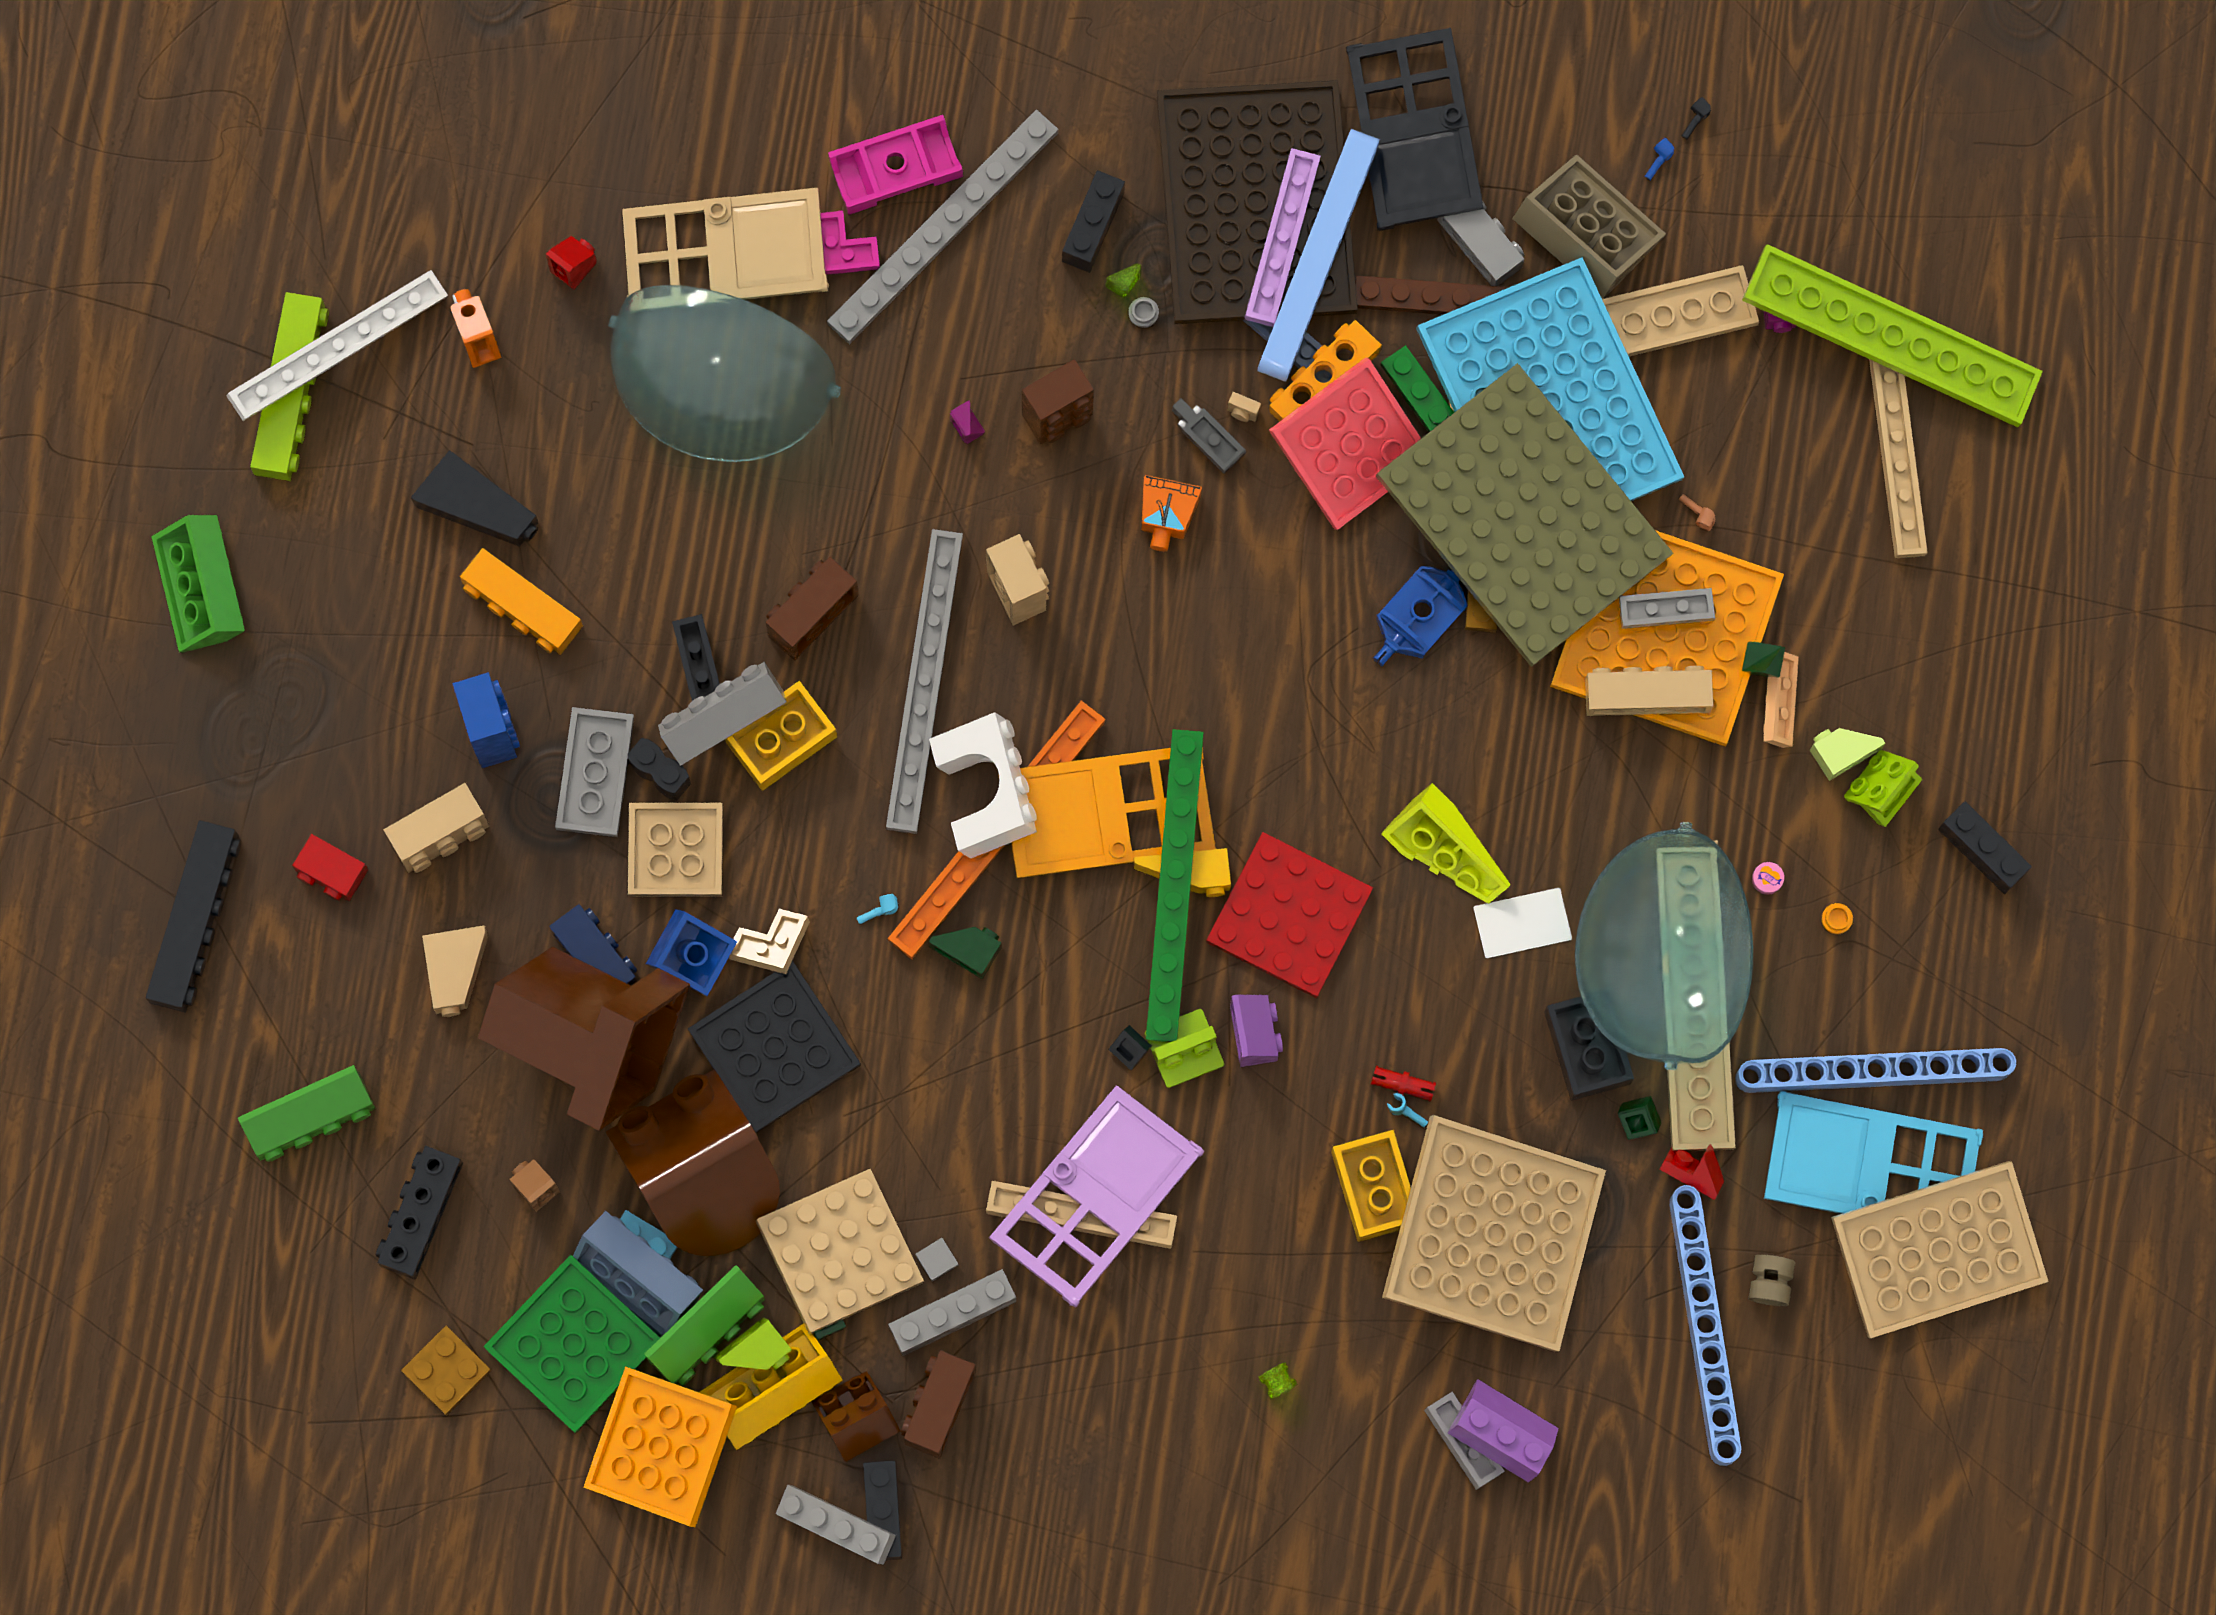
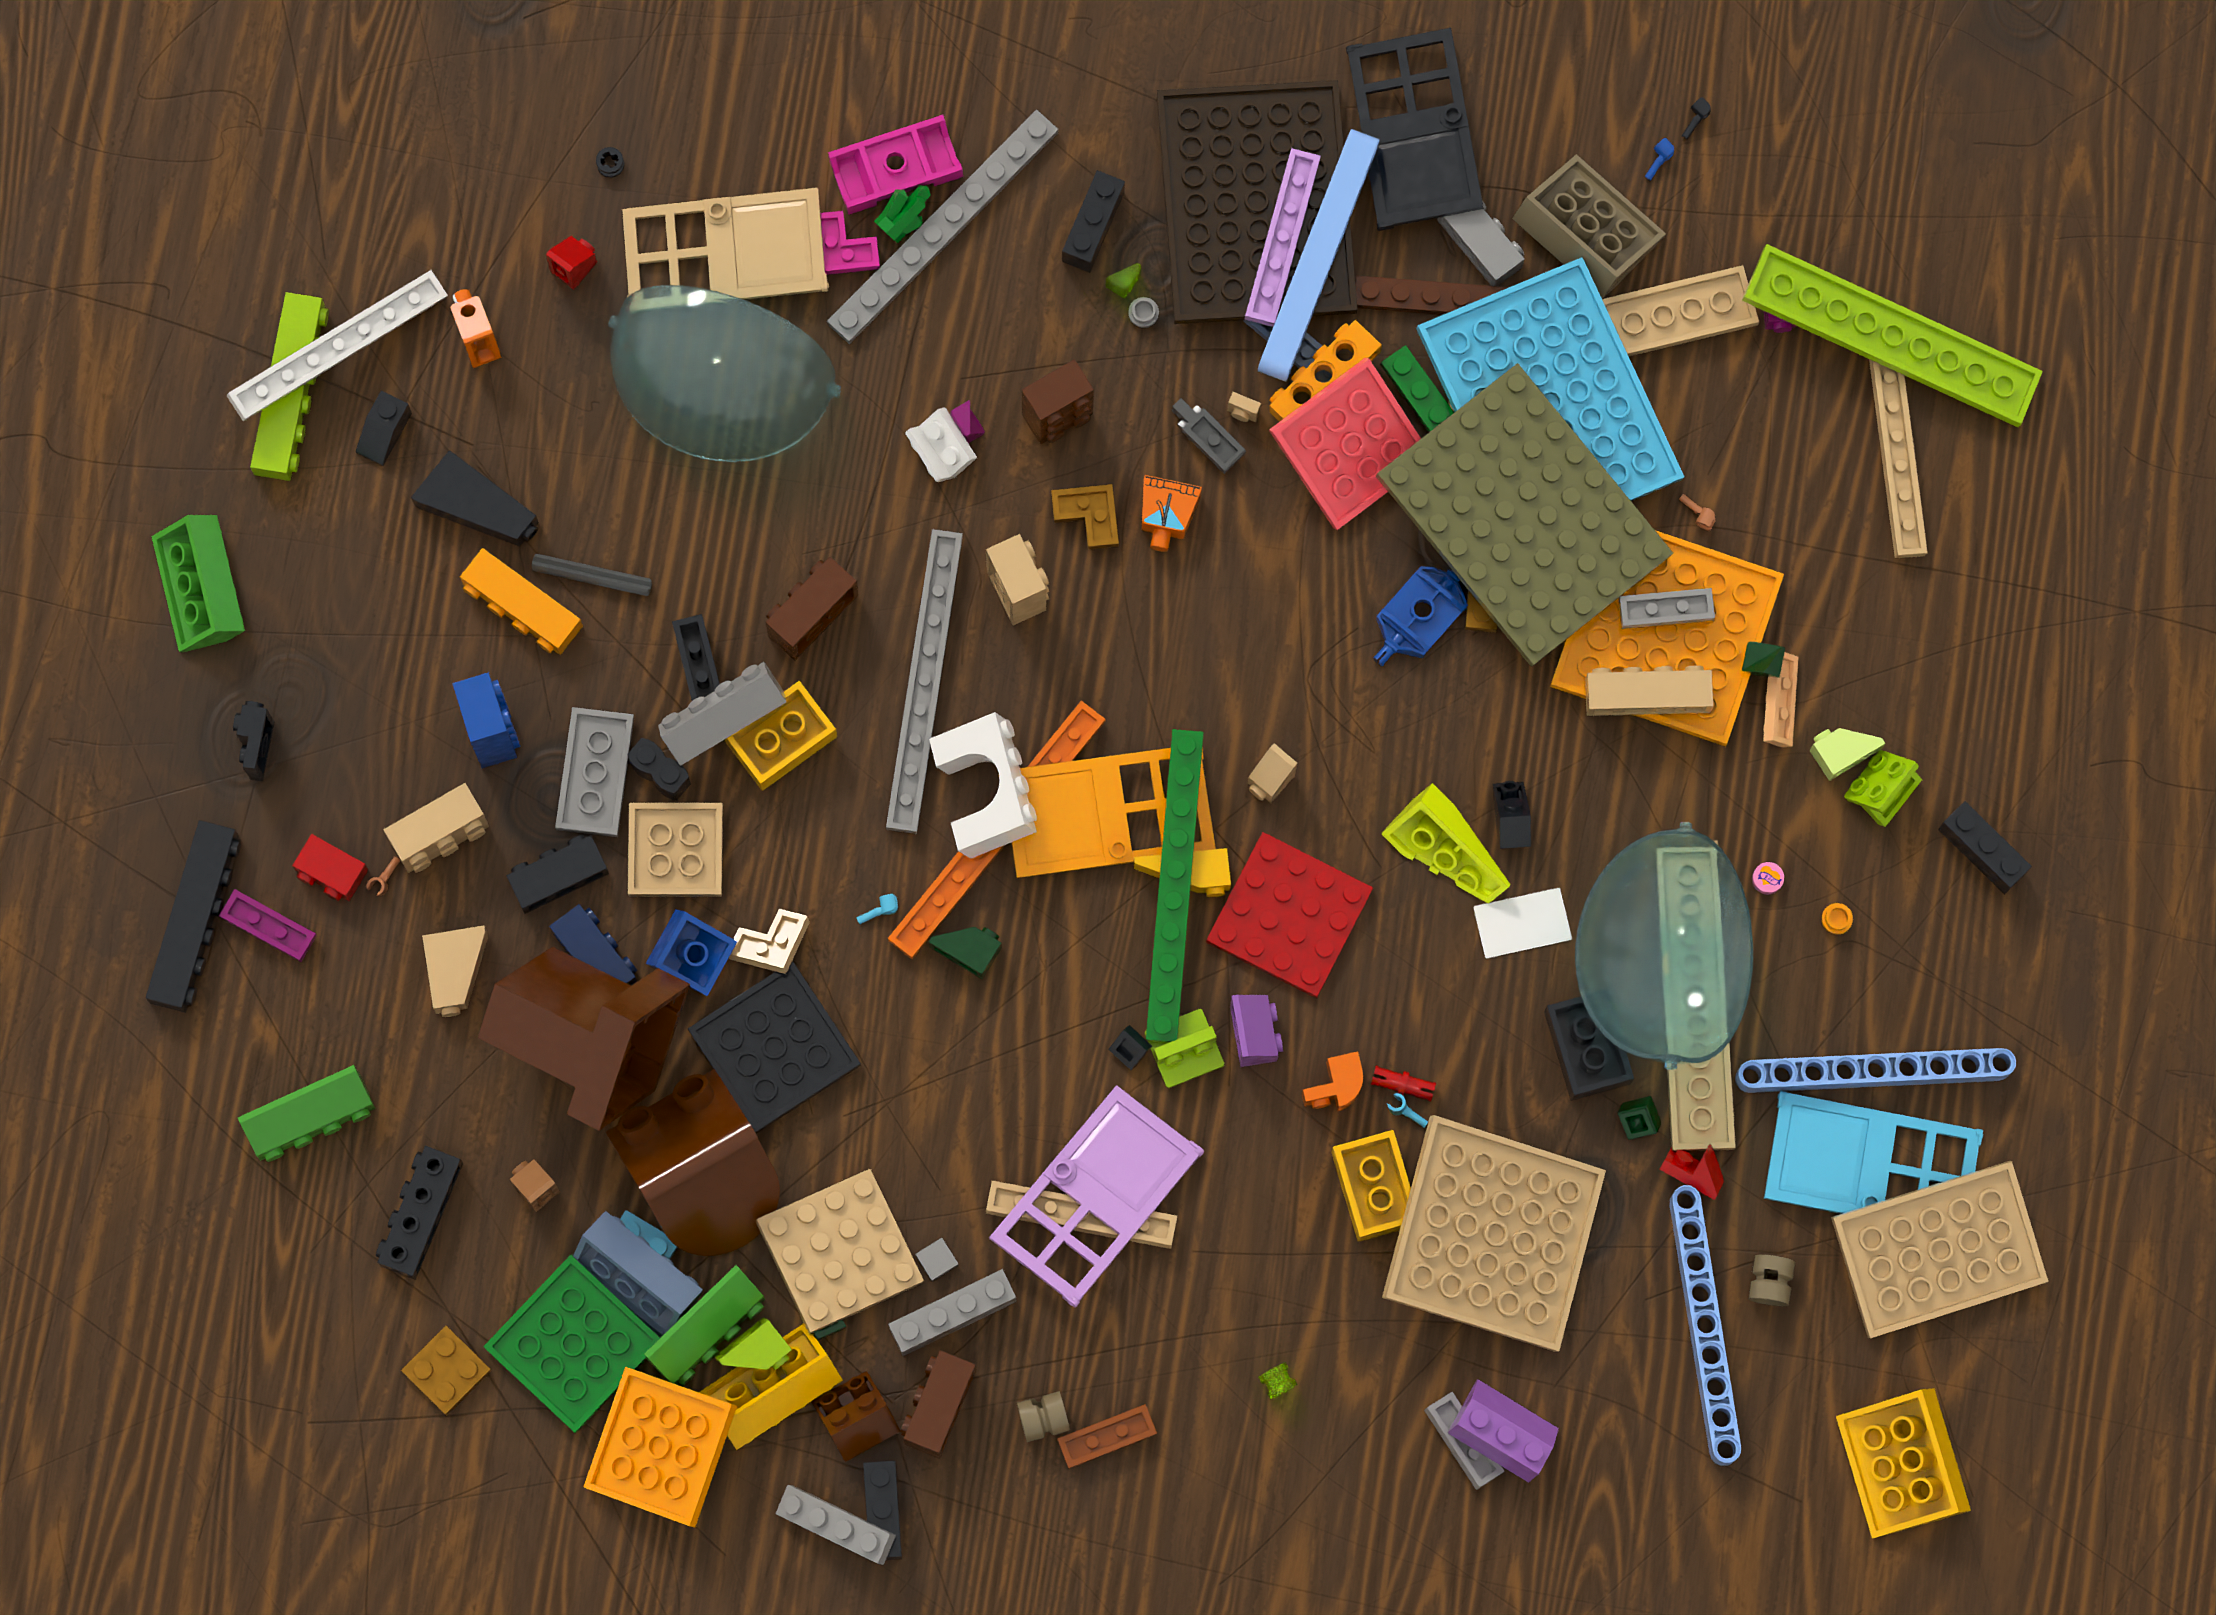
(255, 732): none -> black plate
(267, 925): none -> magenta plate
(383, 427): none -> black slope
(383, 878): none -> nougat hand
(557, 873): none -> black brick
(591, 574): none -> dark grey axle
(605, 170): none -> black bush
(902, 212): none -> green rock
(941, 446): none -> white bracket
(1043, 1416): none -> dark tan wheel
(1094, 506): none -> pearl gold plate
(1107, 1436): none -> dark orange plate
(1272, 774): none -> tan slope
(1345, 1085): none -> orange brick
(1512, 815): none -> black slope
(1903, 1463): none -> yellow slope

